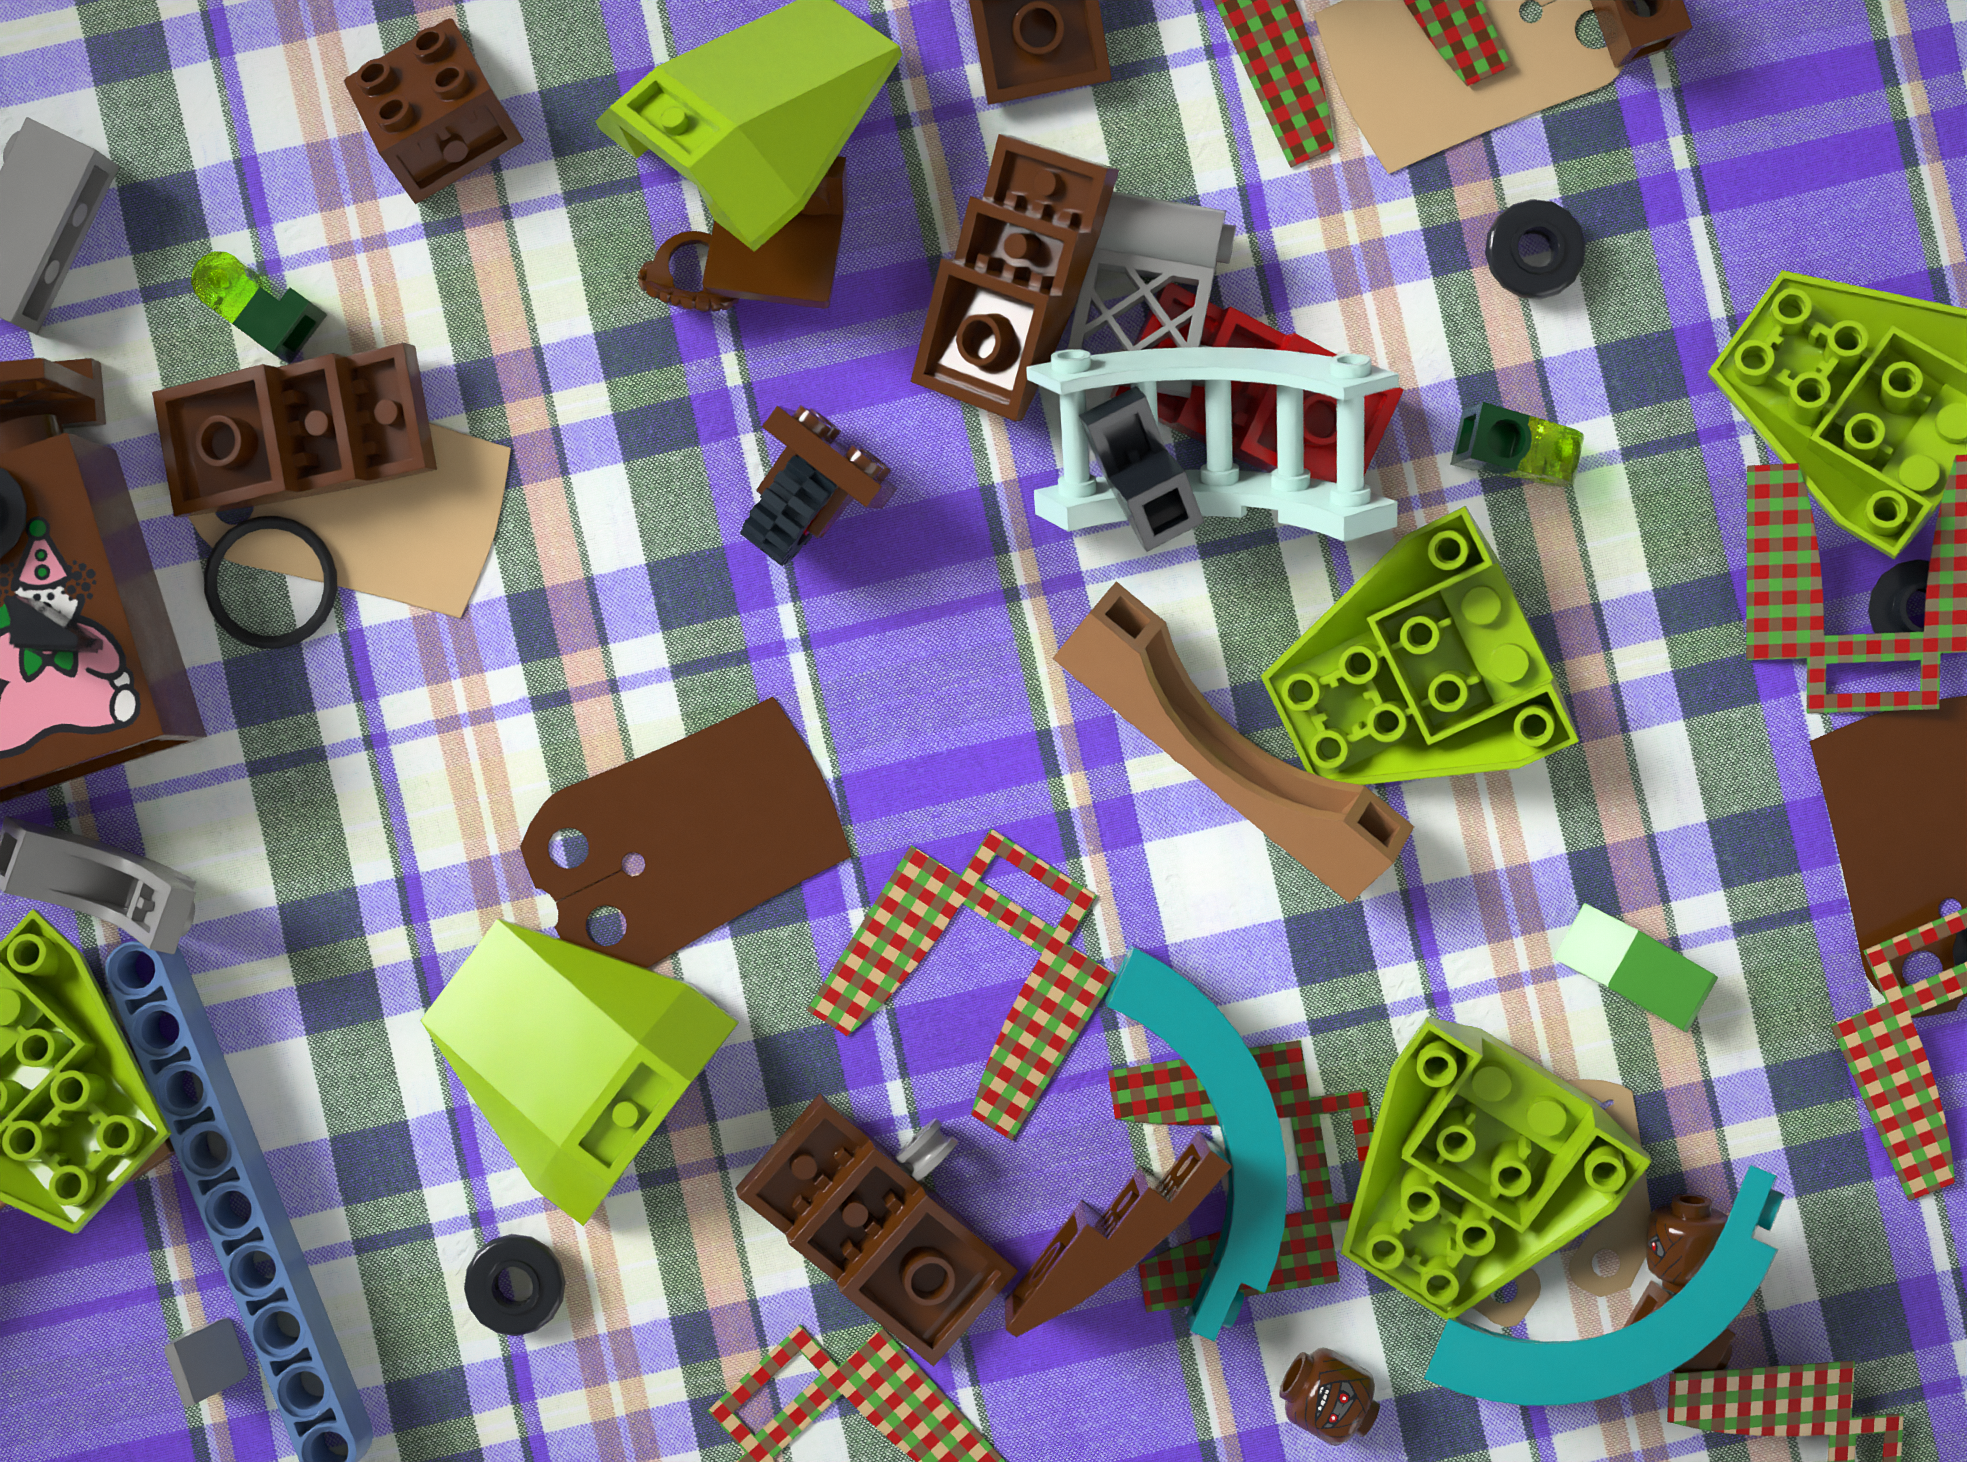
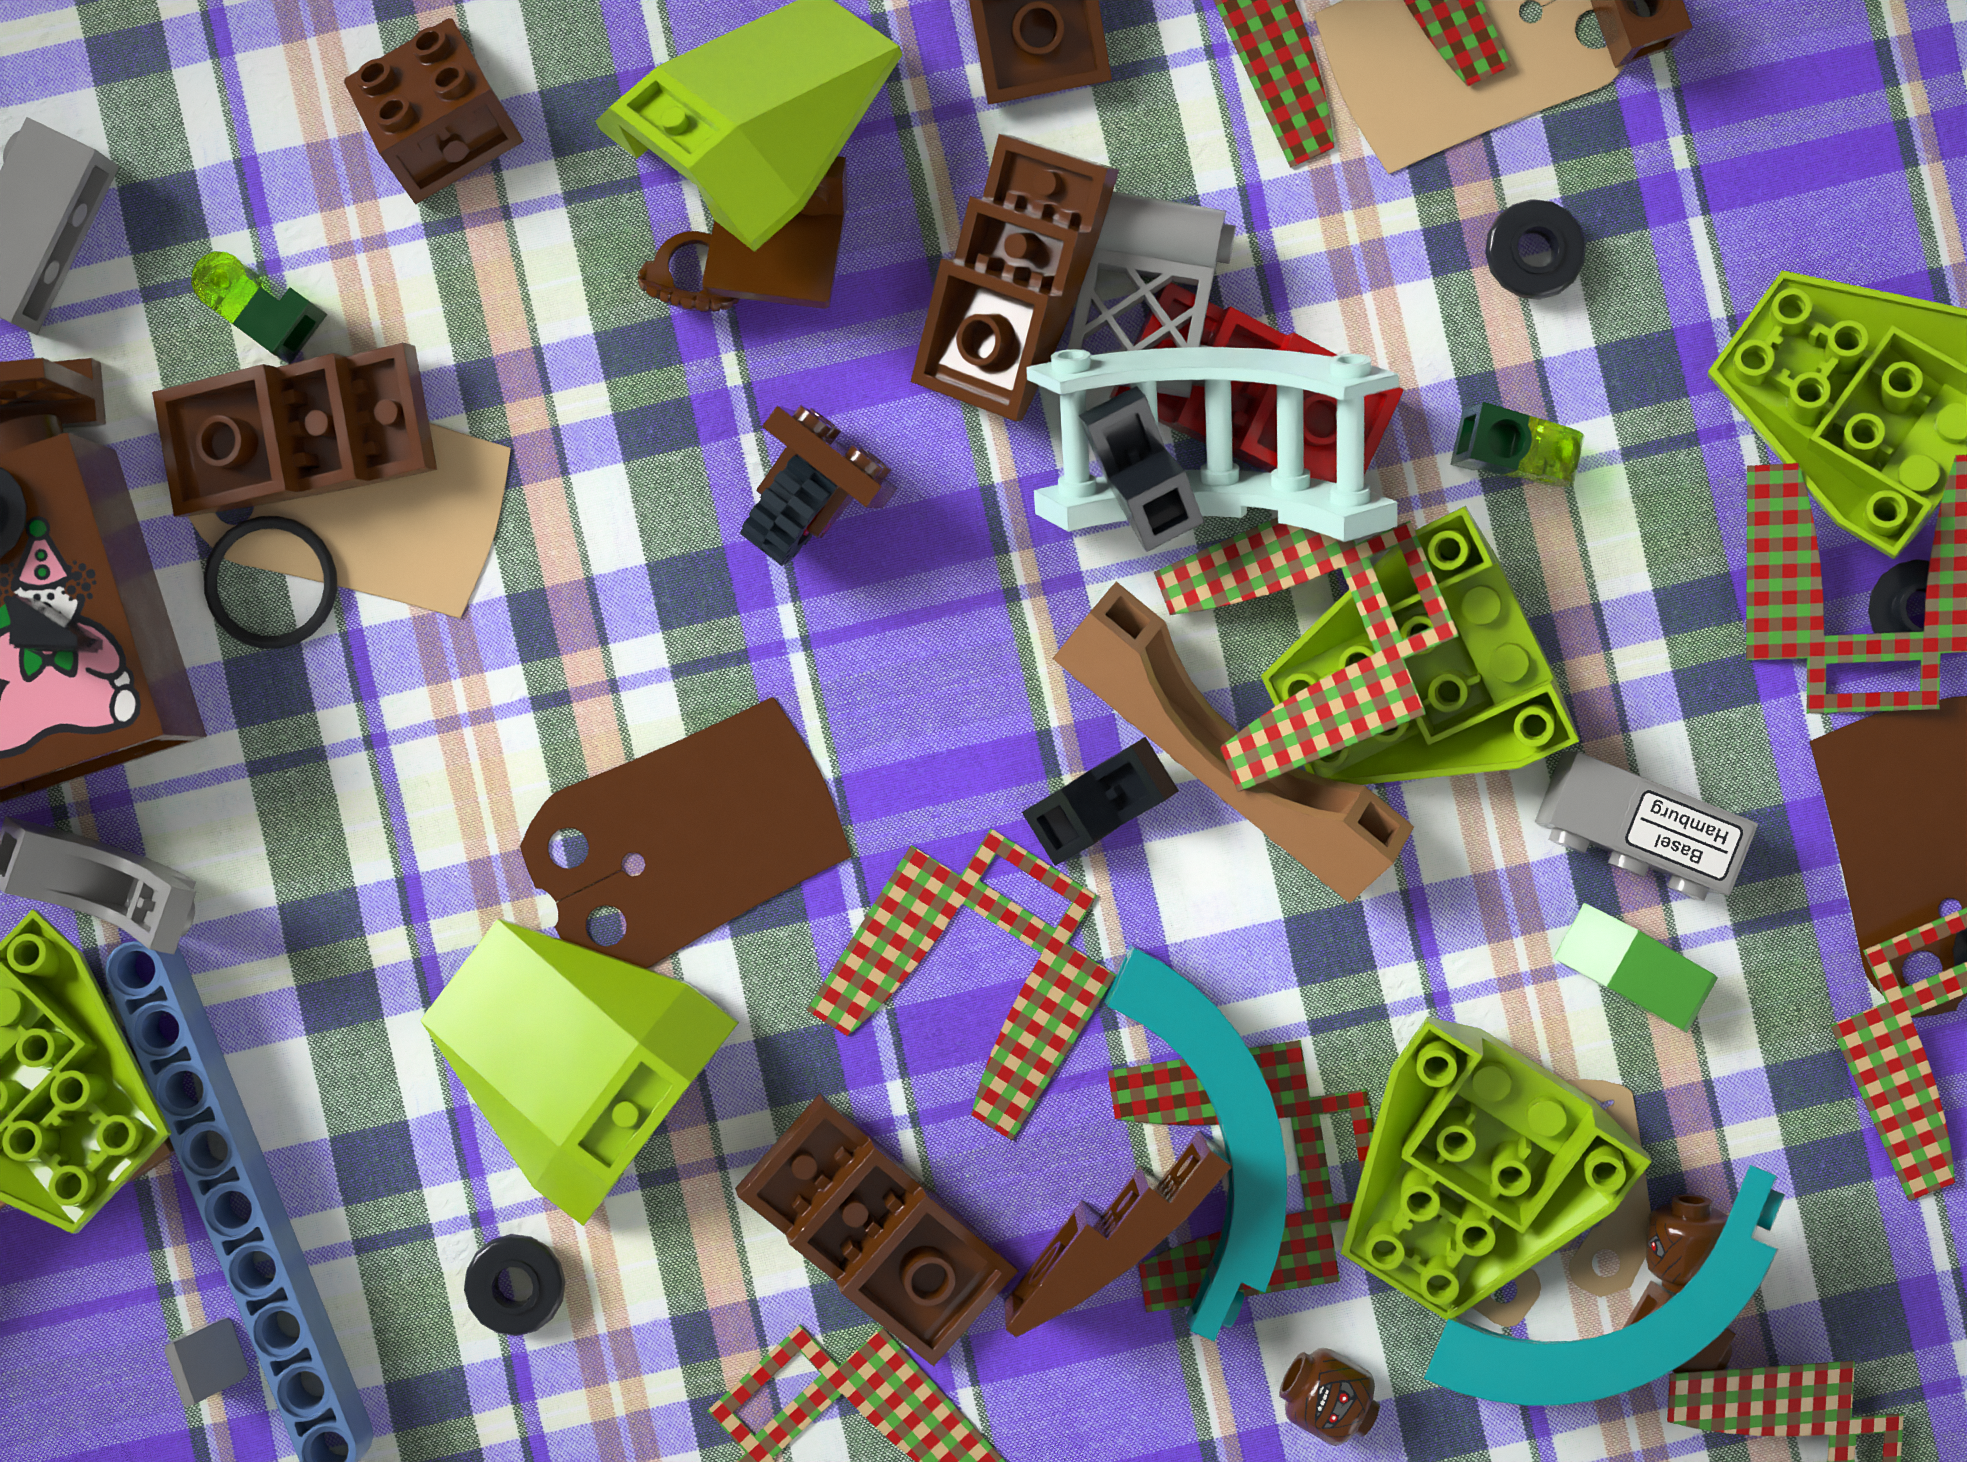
(926, 1149): light grey bush -> none
(1100, 801): none -> black slope
(1348, 703): none -> piece
(1645, 826): none -> light grey brick

